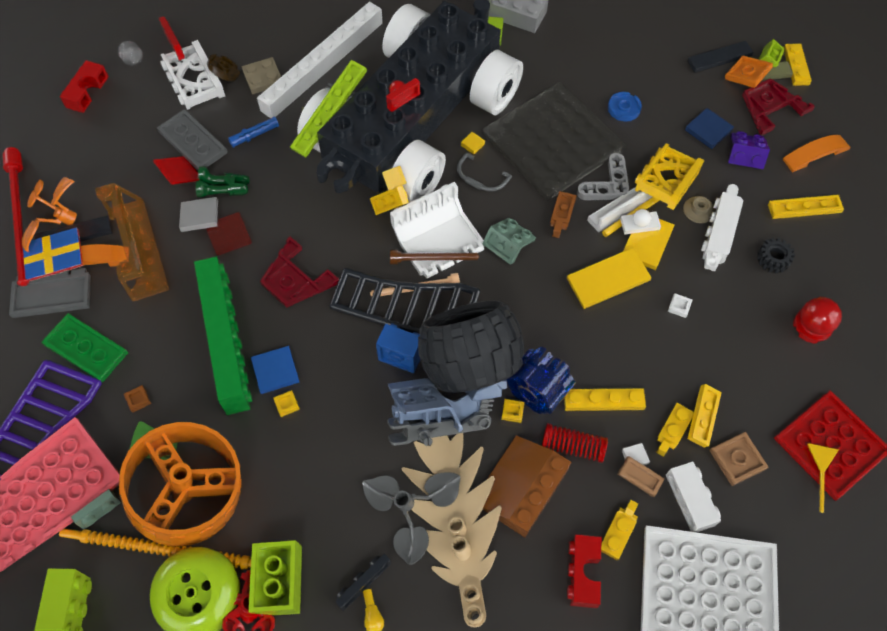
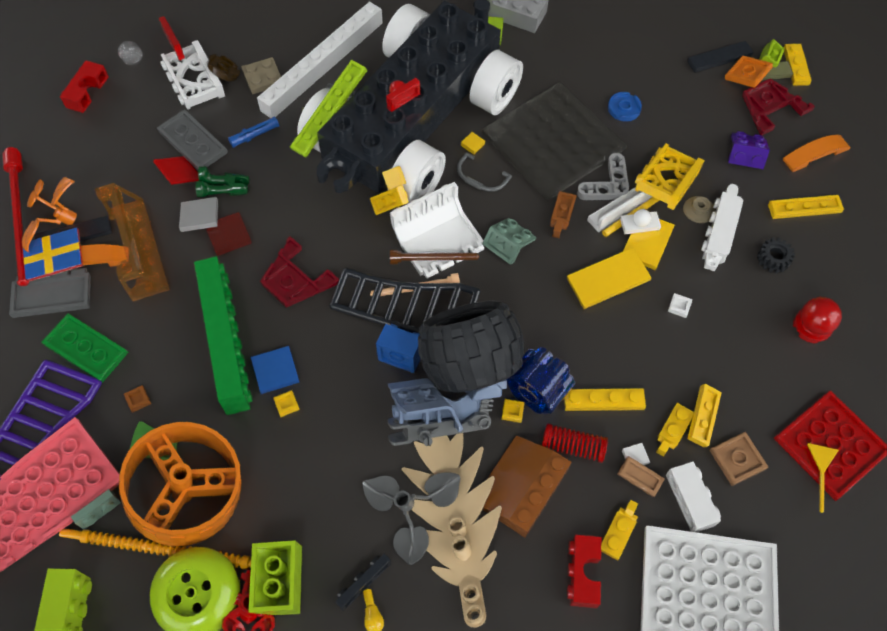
(709, 128): dark blue tile -> none

